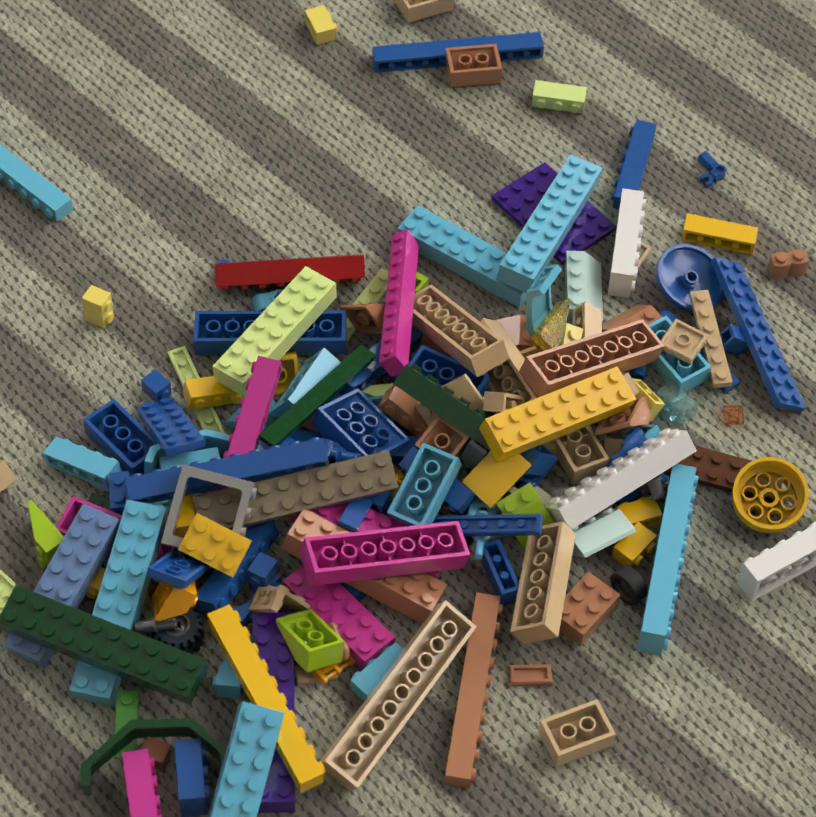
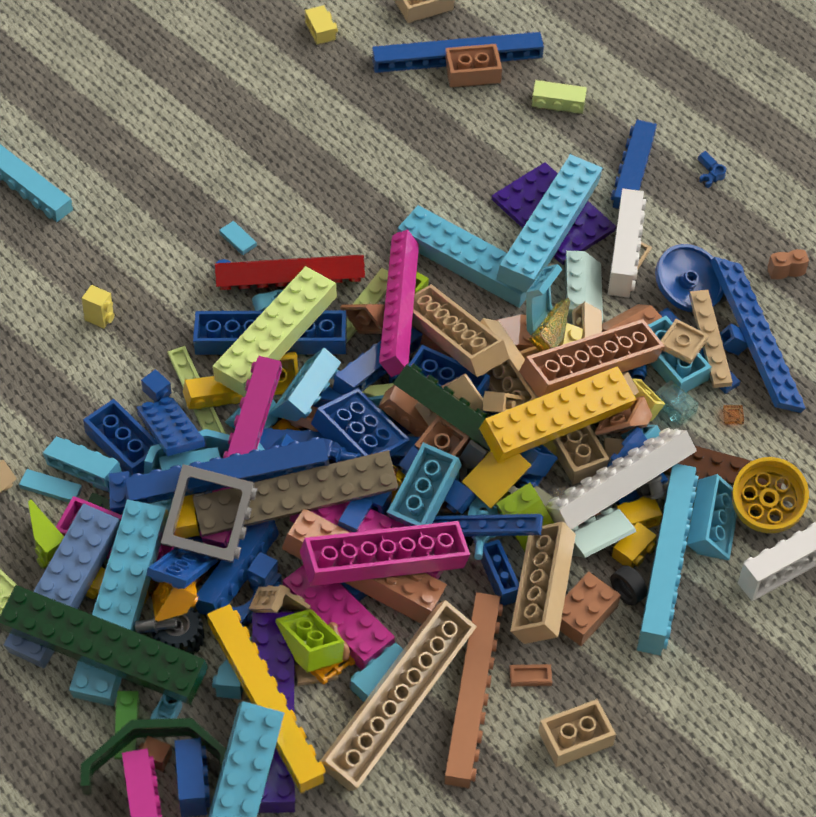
(49, 486): none -> medium azure tile
(165, 710): none -> medium azure piece
(215, 545): yellow plate -> none
(238, 238): none -> medium azure tile
(317, 397): dark green tile -> none
(712, 519): none -> medium azure slope
(719, 234): yellow brick -> none

